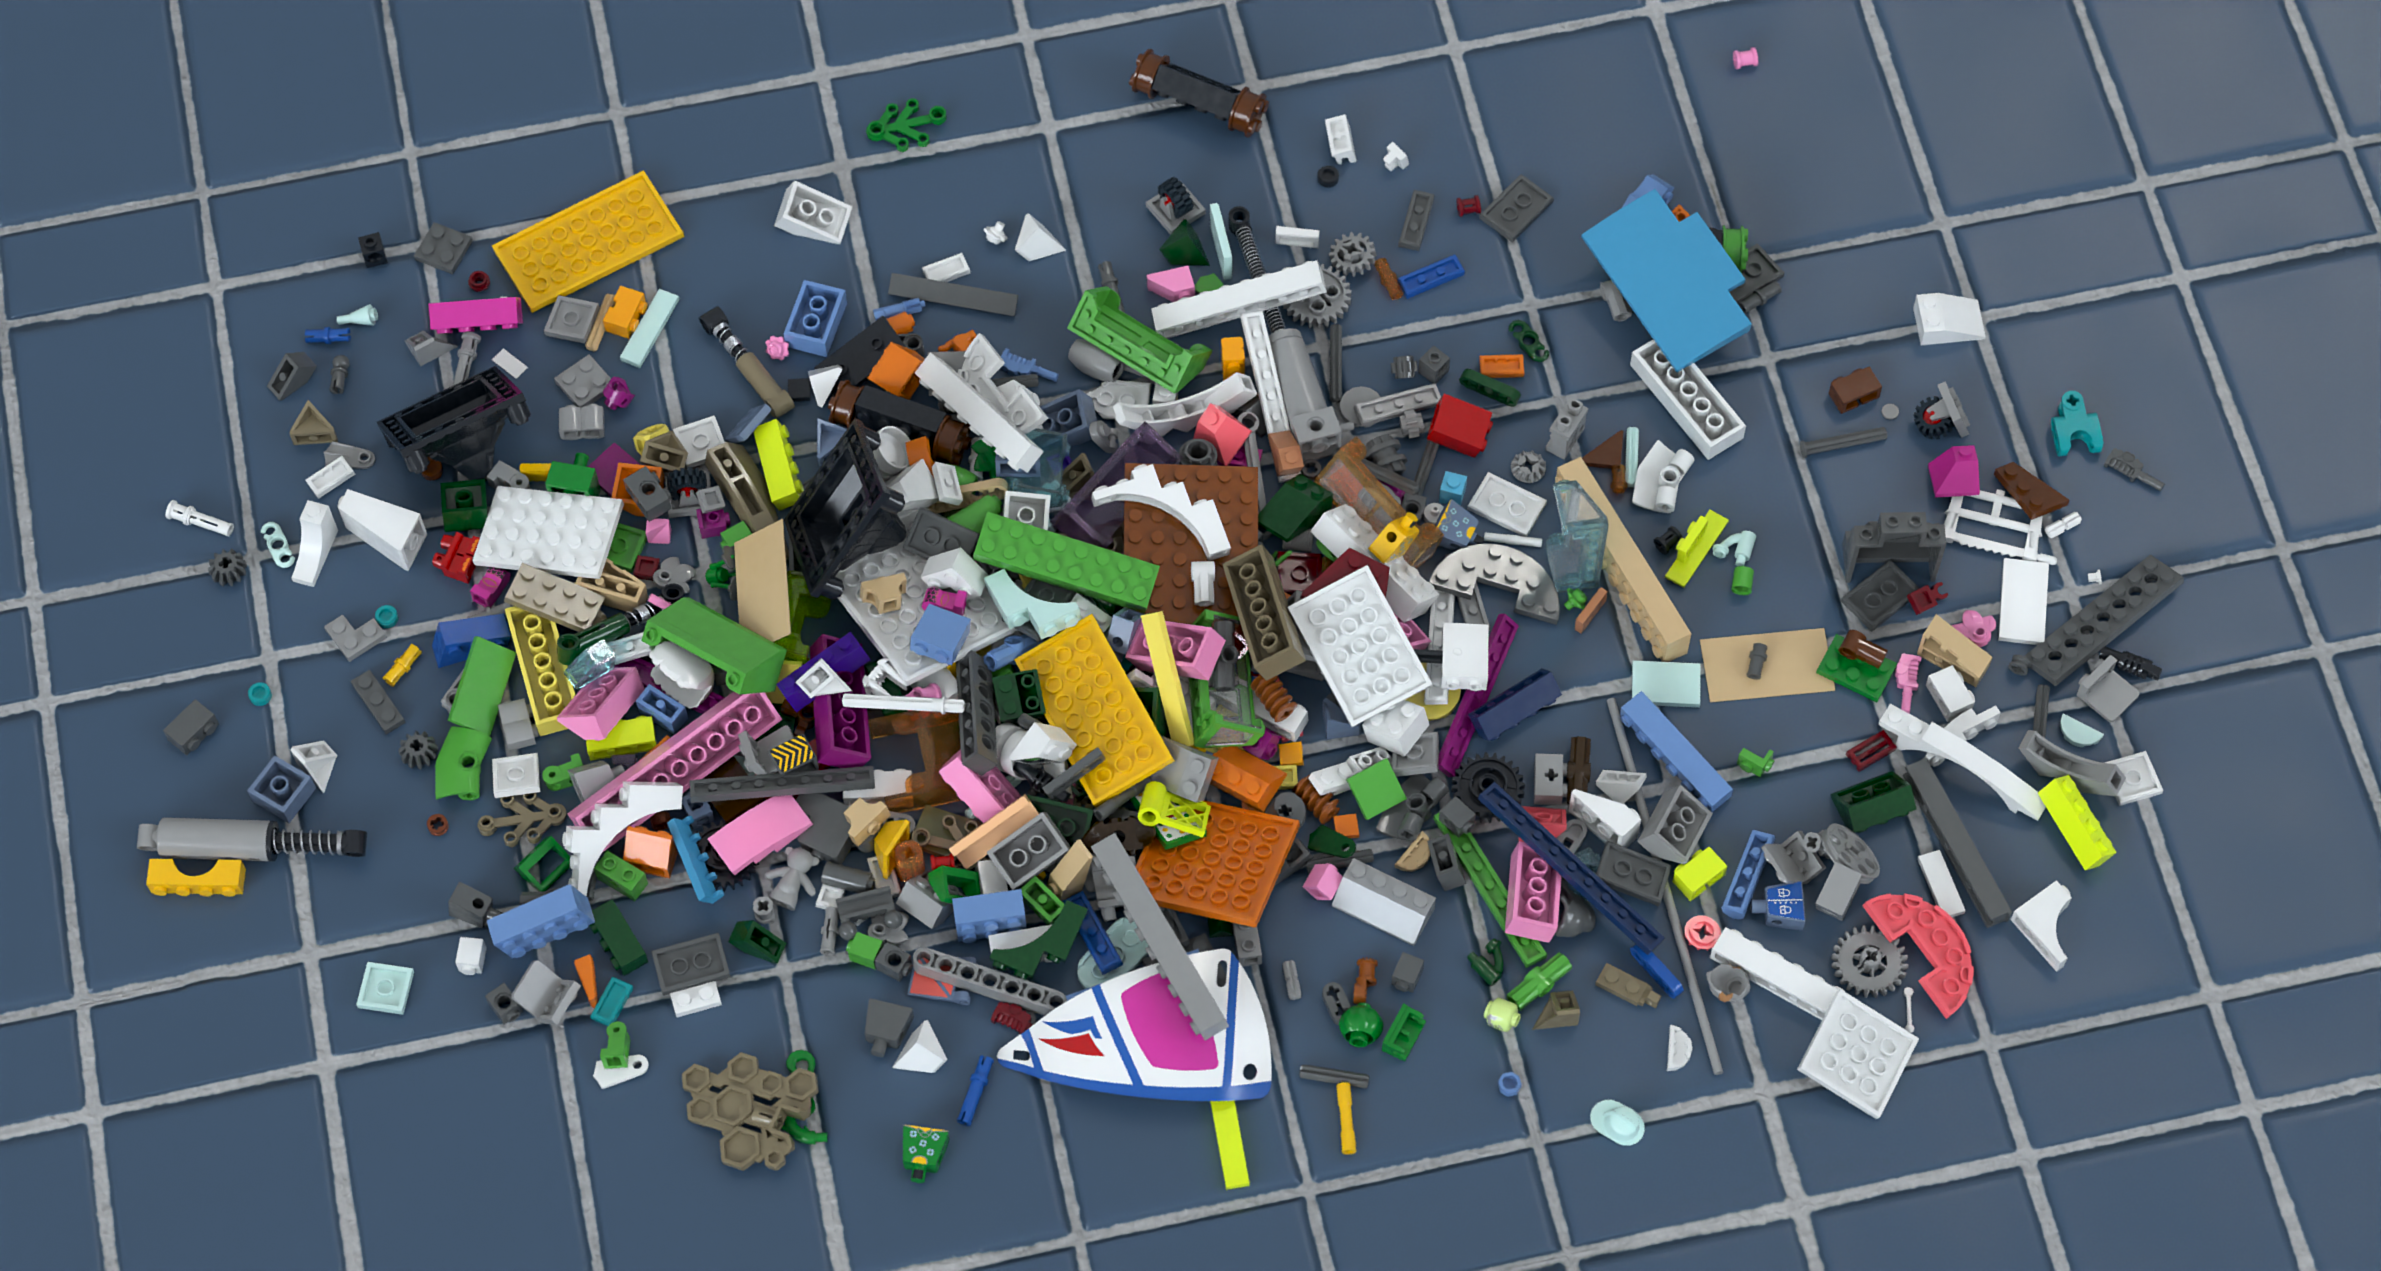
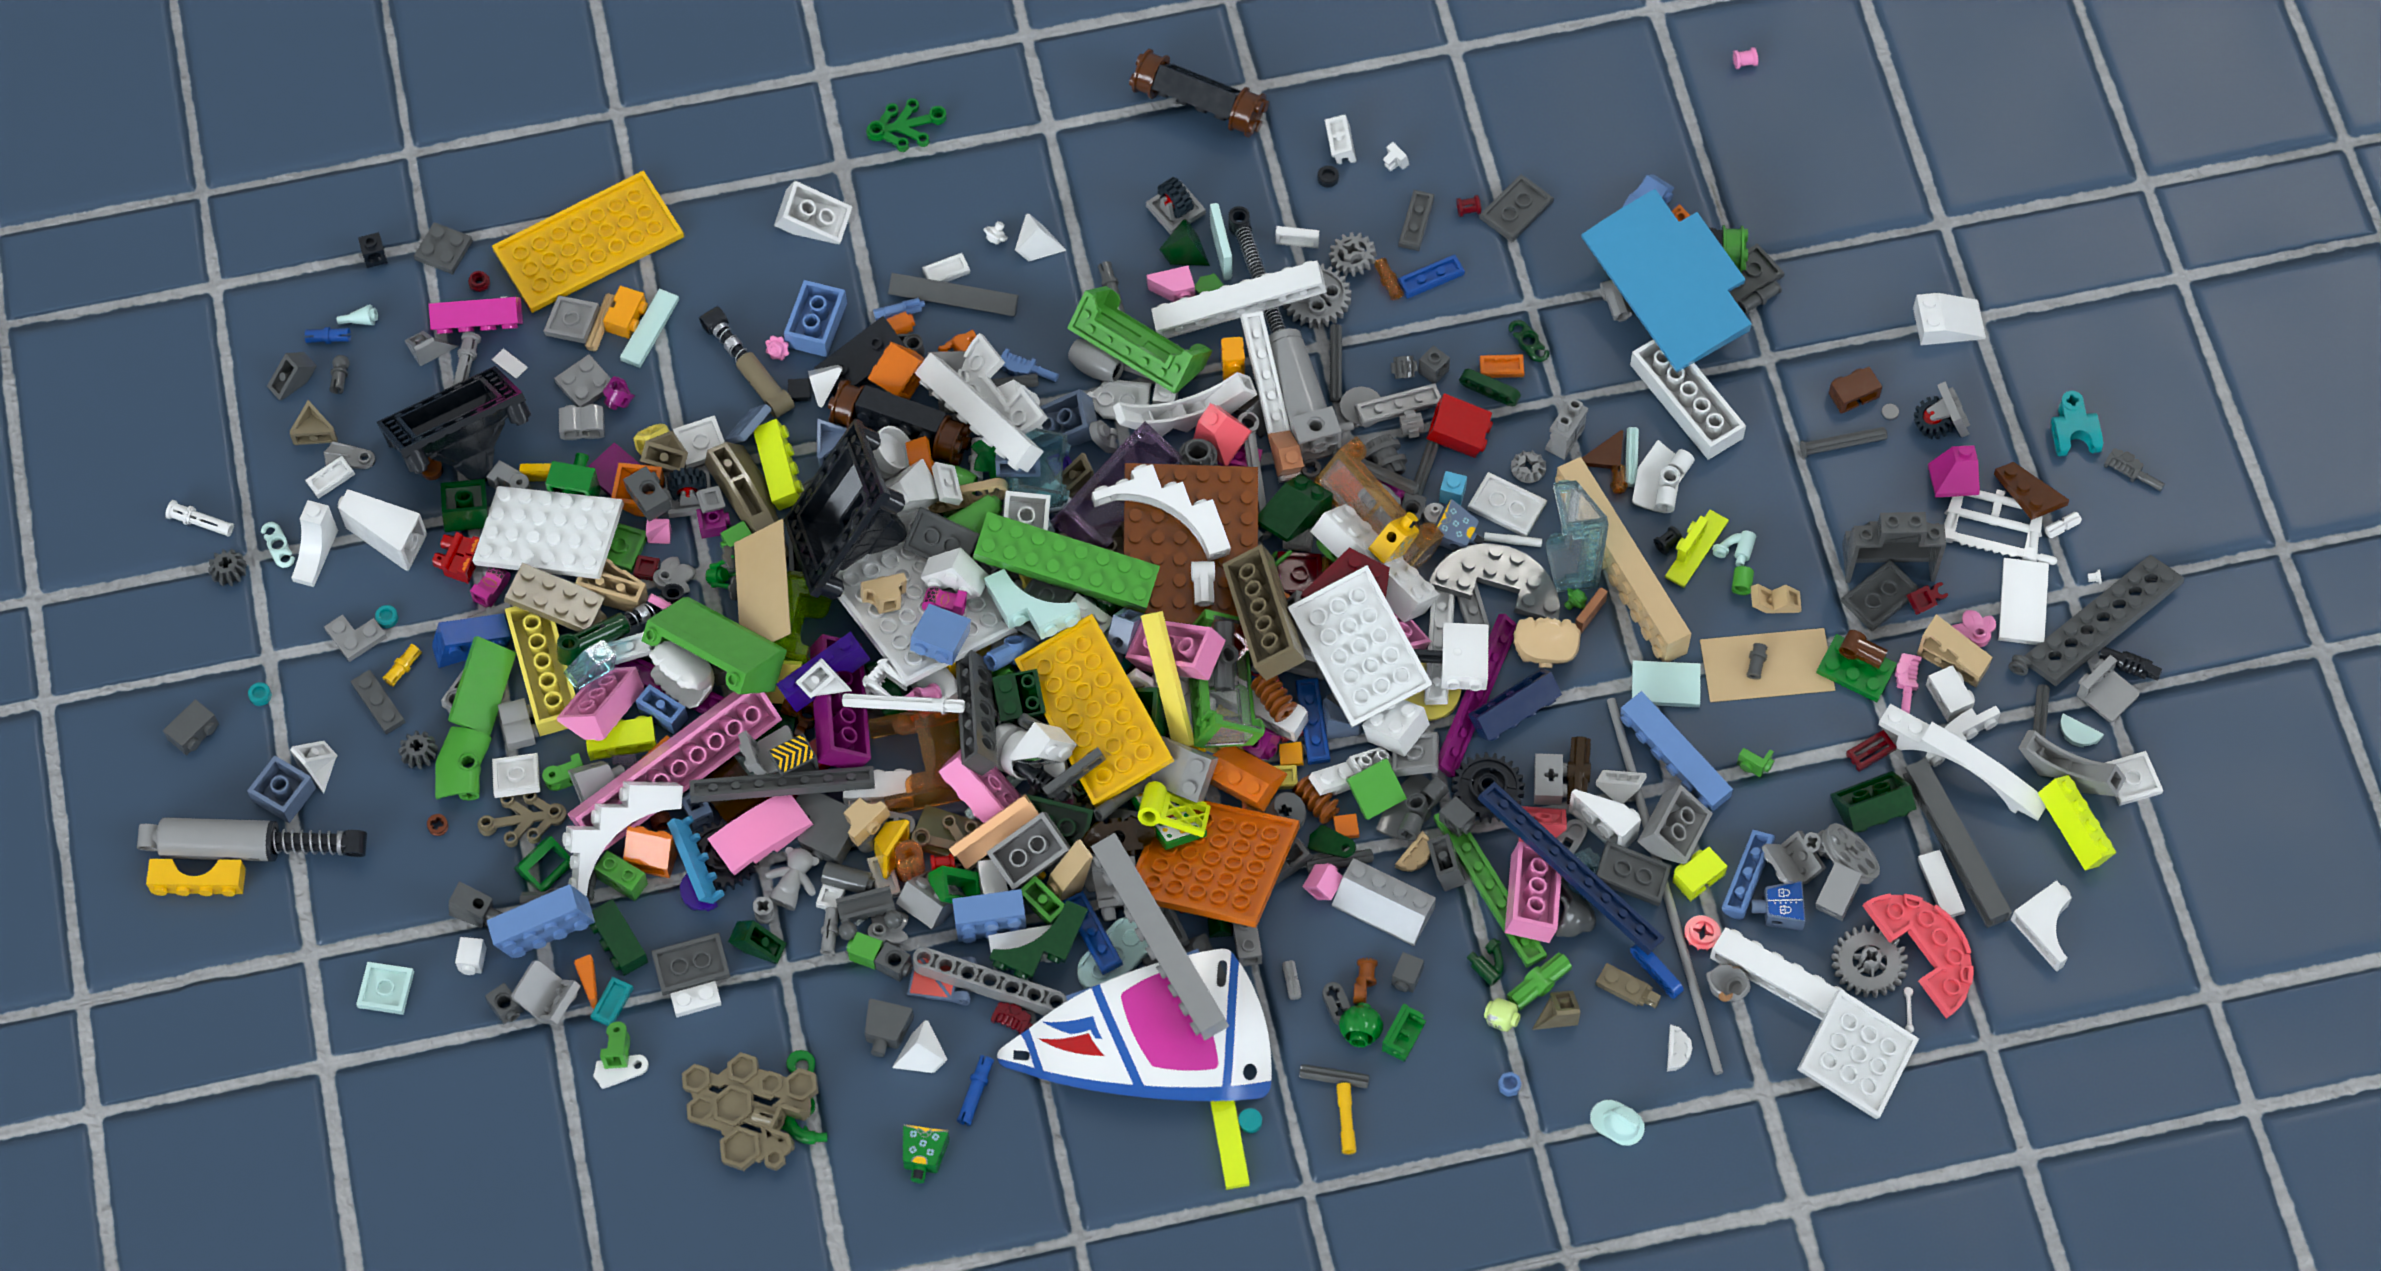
(690, 898): none -> dark purple tile
(1250, 1120): none -> teal tile
(1315, 730): none -> blue tile
(1546, 641): none -> tan animal
(1780, 600): none -> tan slope

